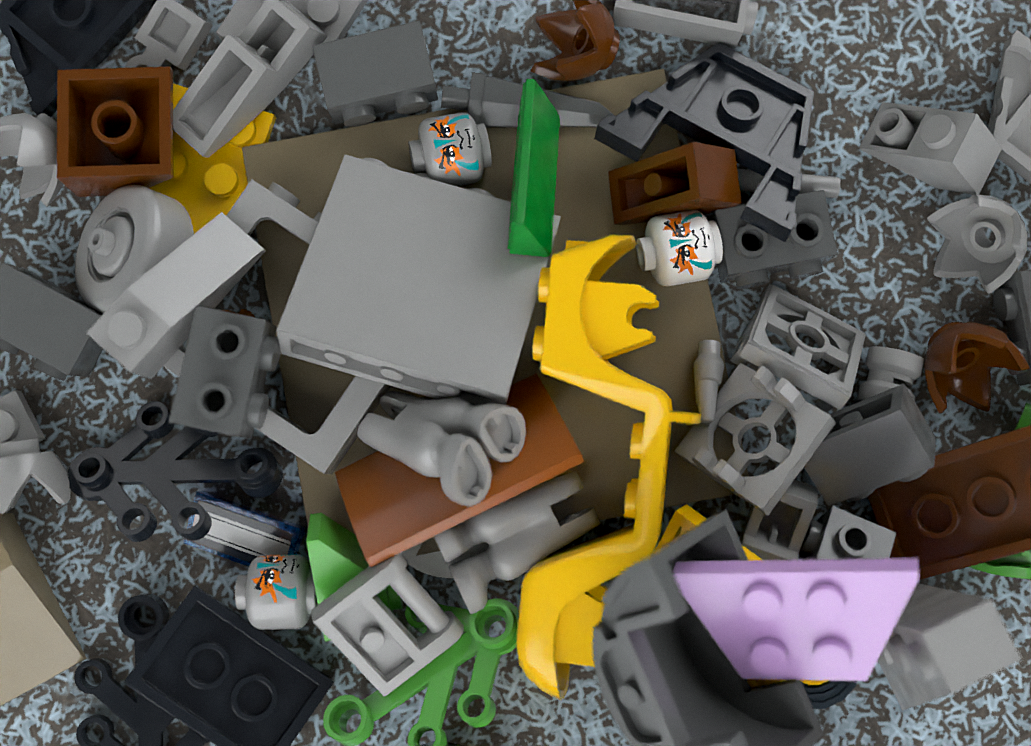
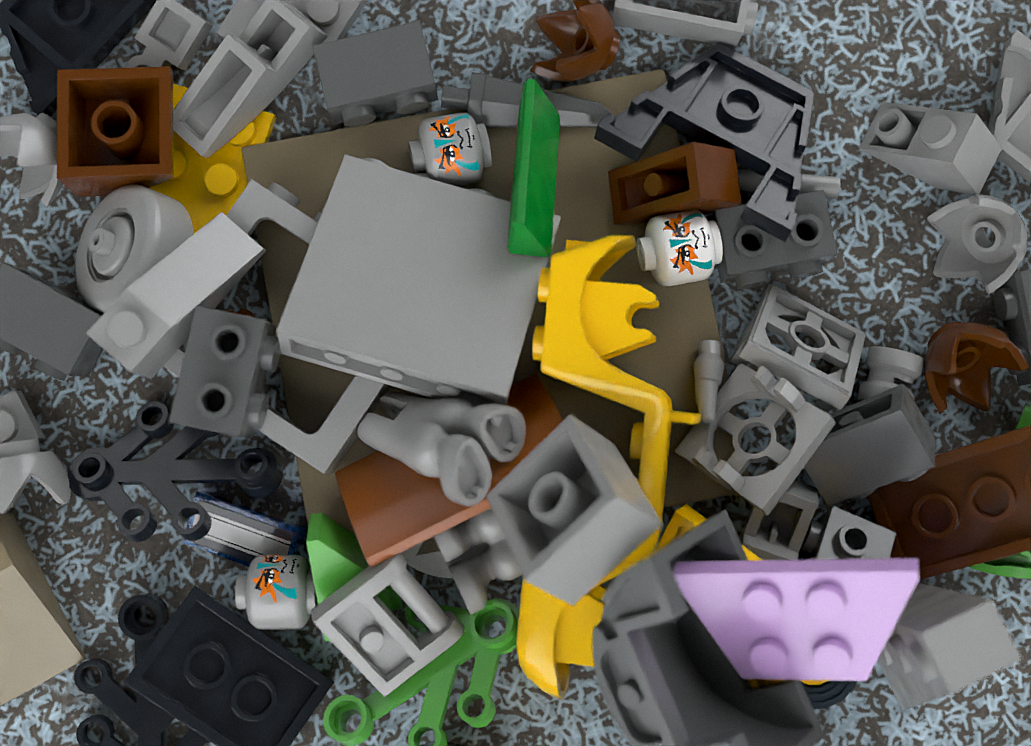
(572, 511): none -> light grey brick

